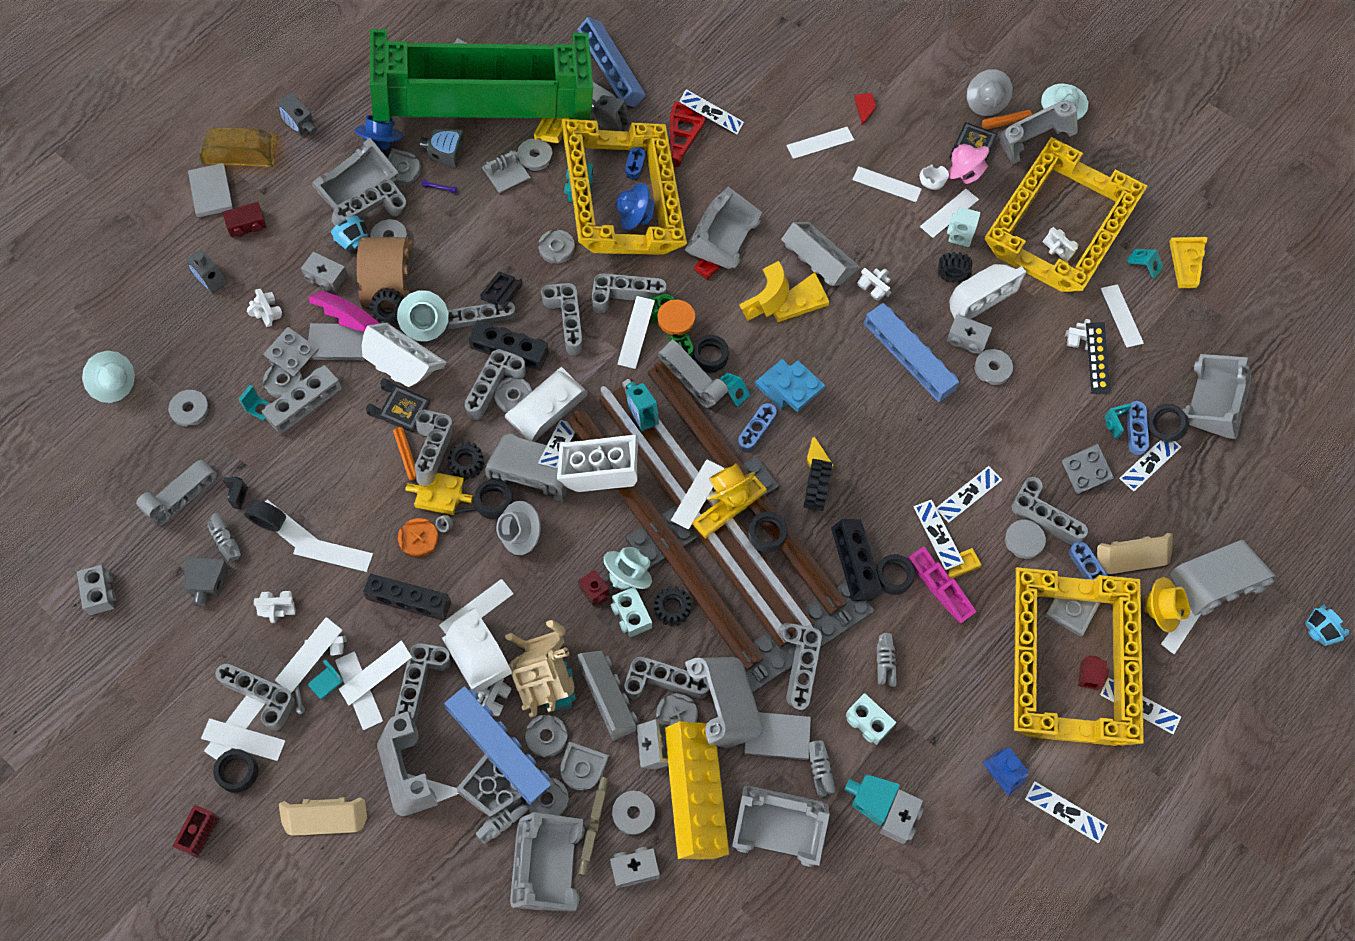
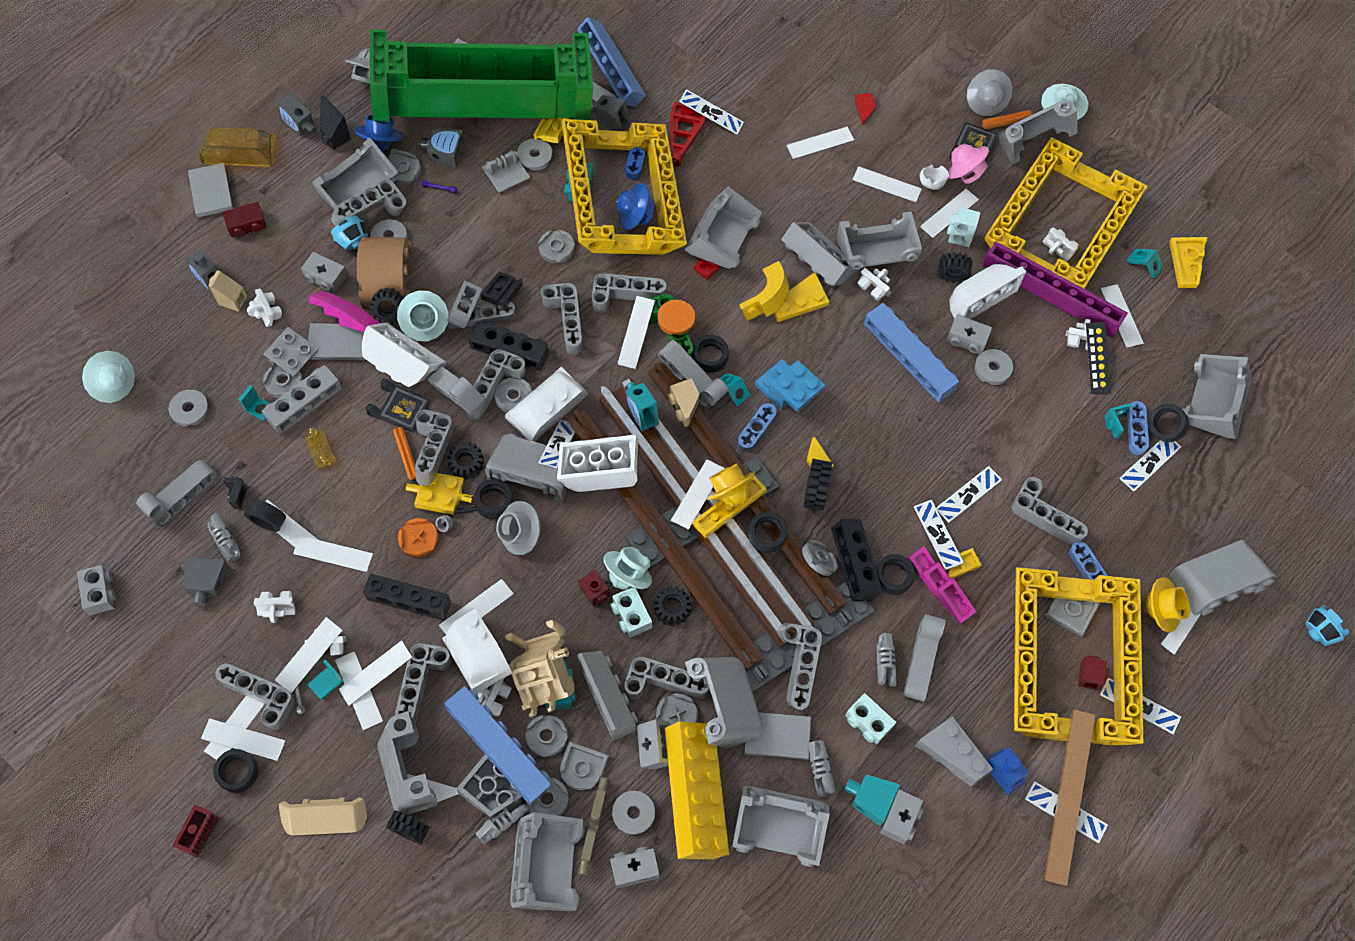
(227, 291): none -> tan slope
(319, 448): none -> clear yellow hinge
(332, 125): none -> black slope
(361, 66): none -> light grey helmet
(407, 827): none -> black tyre
(456, 389): none -> light grey beam
(464, 304): none -> light grey brick
(685, 398): none -> tan slope
(819, 558): none -> light grey tile
(879, 243): none -> light grey windscreen
(923, 657): none -> light grey beam
(955, 751): none -> light grey wedge
(1025, 539): light grey tile -> none
(1058, 290): none -> magenta brick
(1069, 798): none -> medium nougat tile
(1087, 469): hinge -> none
(1135, 554): tan piece -> none

